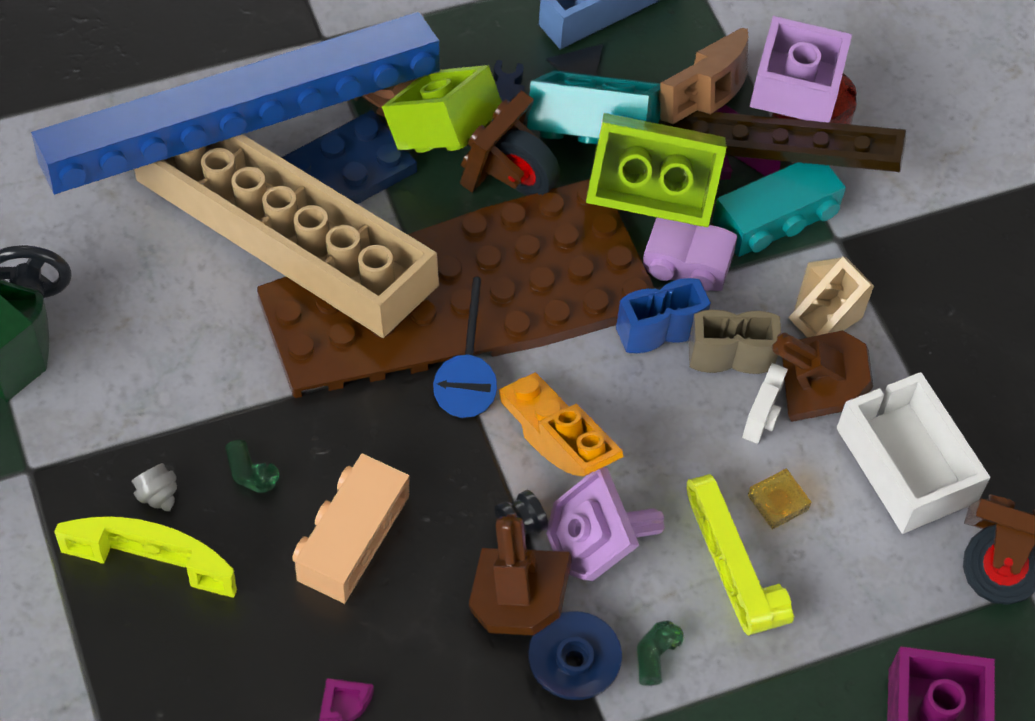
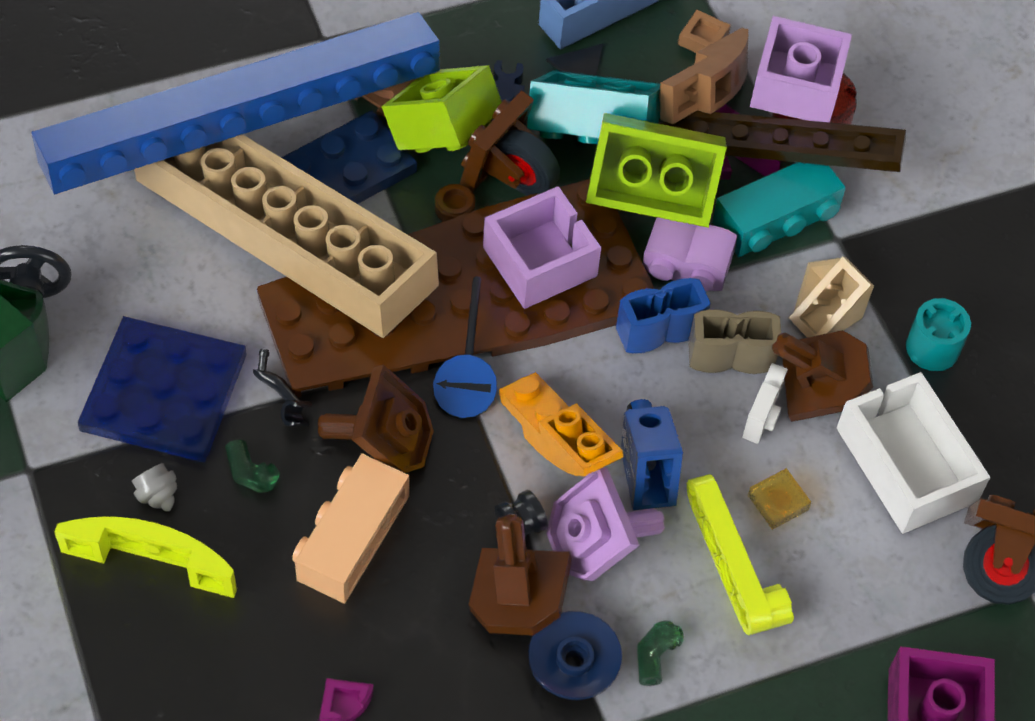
(163, 389): none -> clear blue plate
(292, 408): none -> black piece
(389, 423): none -> reddish brown piece
(454, 201): none -> reddish brown tile
(534, 249): none -> lavender piece
(651, 436): none -> blue torso
(702, 31): none -> medium nougat plate
(938, 334): none -> teal piece

